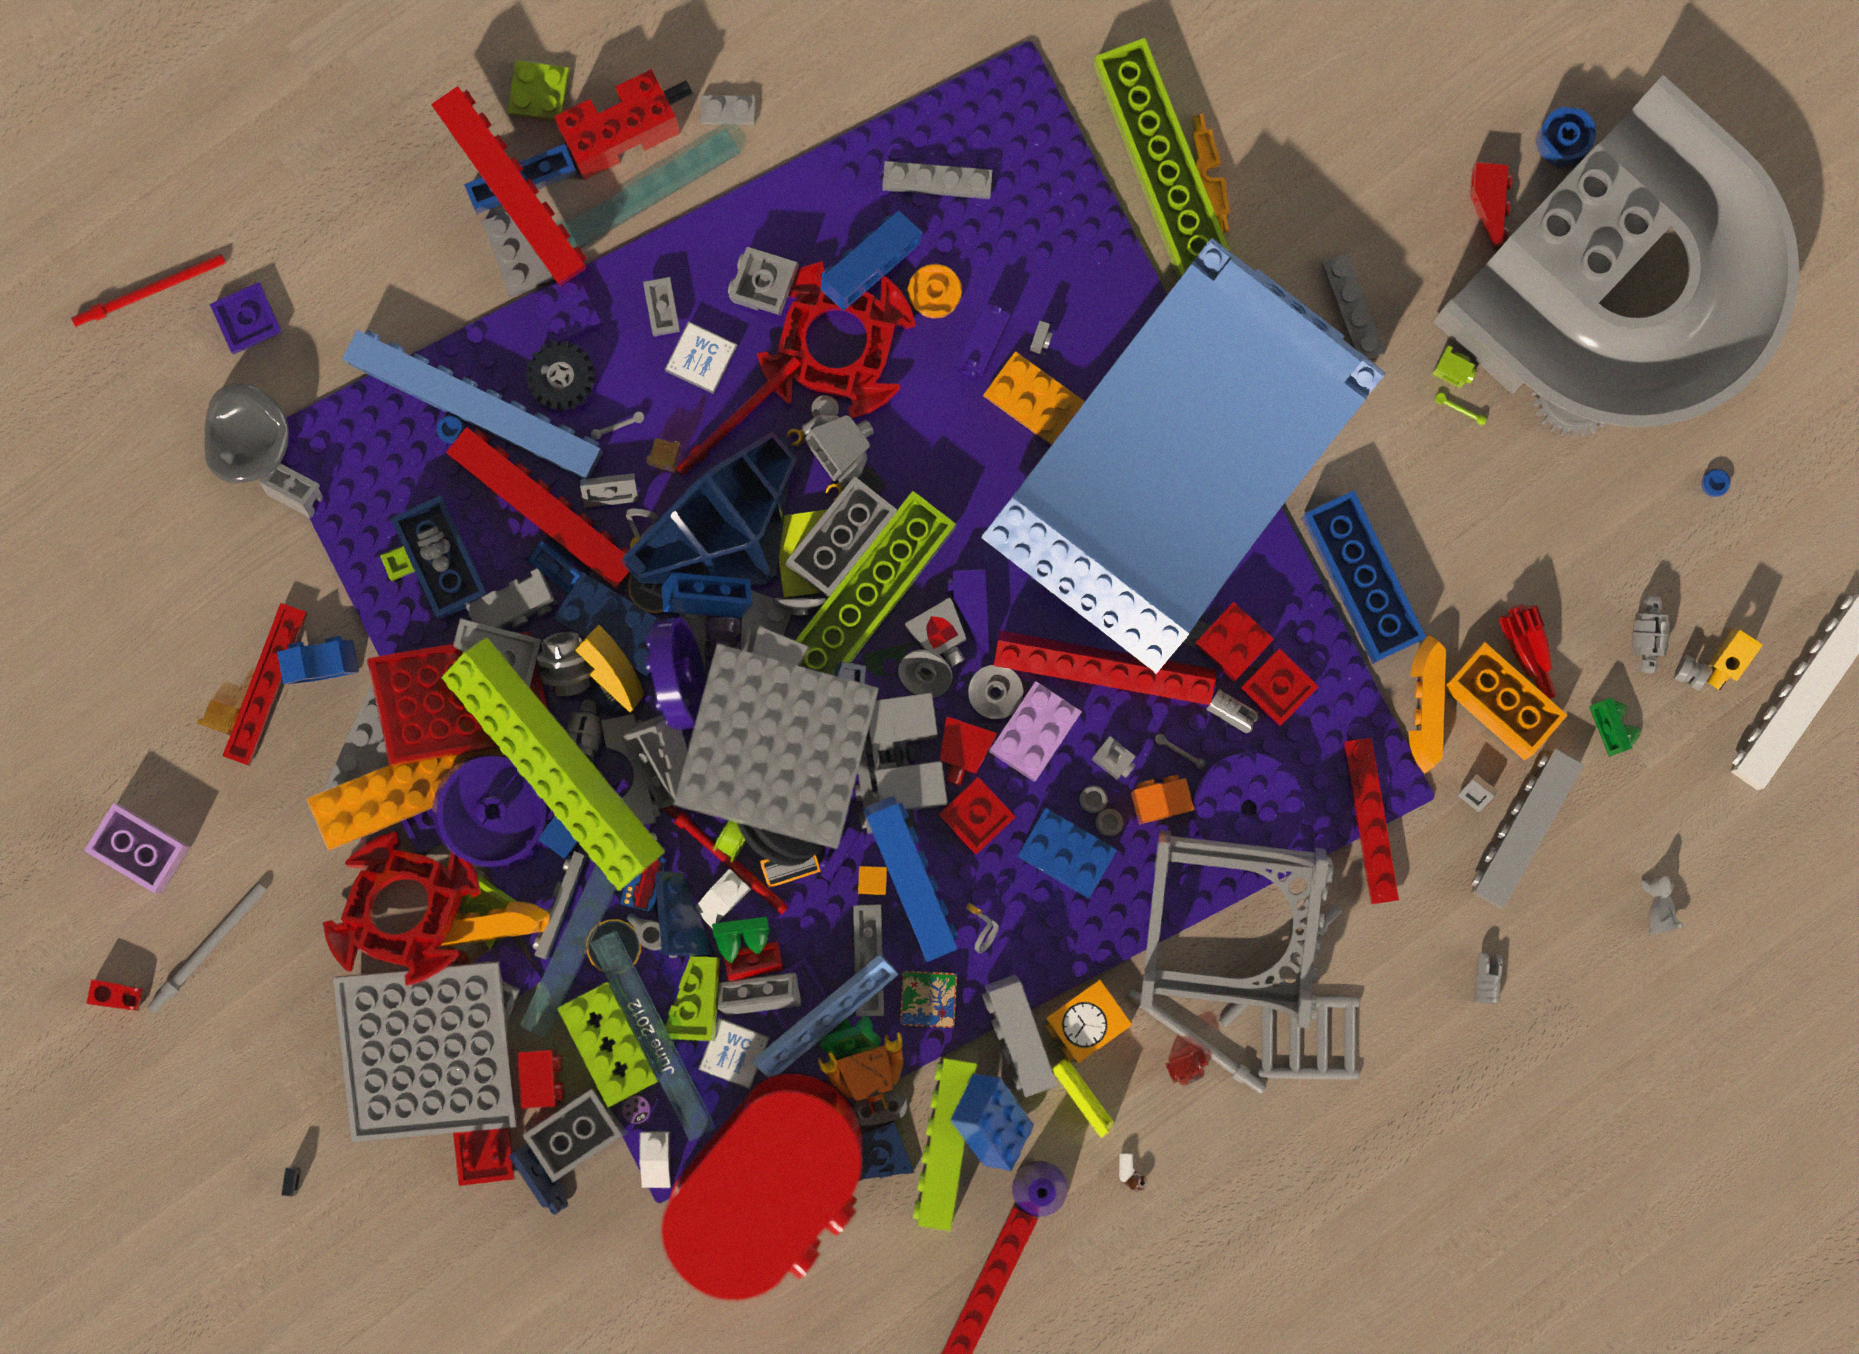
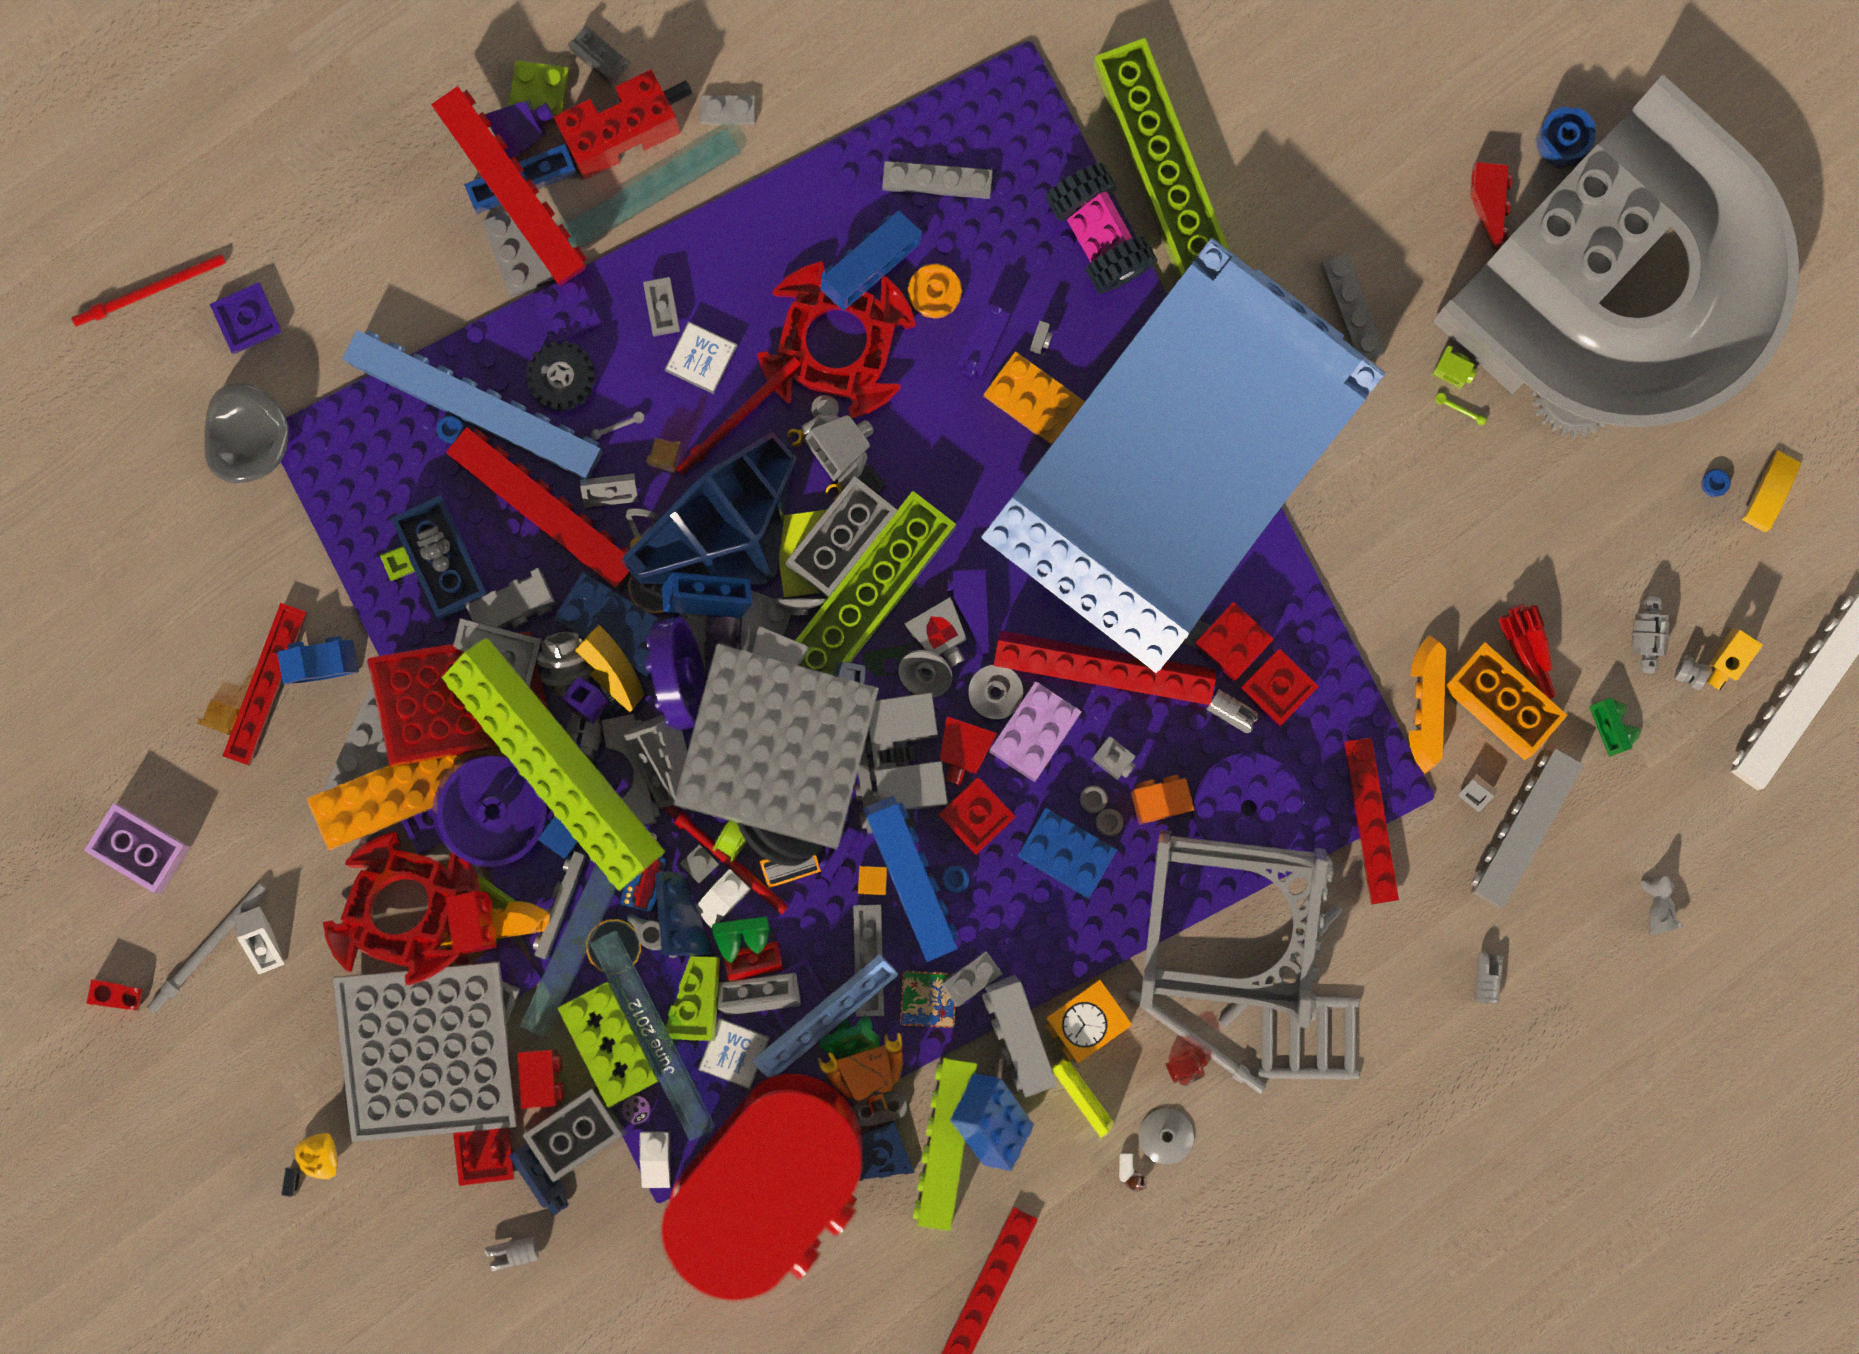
(258, 940): none -> white slope
(292, 489): light grey hinge -> none
(317, 1156): none -> yellow piece
(471, 922): none -> red brick
(517, 1251): none -> light grey hinge
(519, 125): none -> dark purple torso
(557, 564): blue slope -> none
(585, 700): none -> dark purple brick
(598, 55): none -> dark grey hinge
(699, 864): none -> light grey plate
(762, 281): light grey plate -> none
(955, 879): none -> blue tile
(971, 978): none -> light grey plate
(978, 947): light grey piece -> none
(1030, 1179): dark purple cone -> none
(1099, 228): none -> black plate
(1151, 1136): none -> light grey dish
(1161, 740): light grey hinge -> none
(1209, 159): light orange piece -> none
(1363, 577): blue brick -> none
(1771, 491): none -> yellow slope

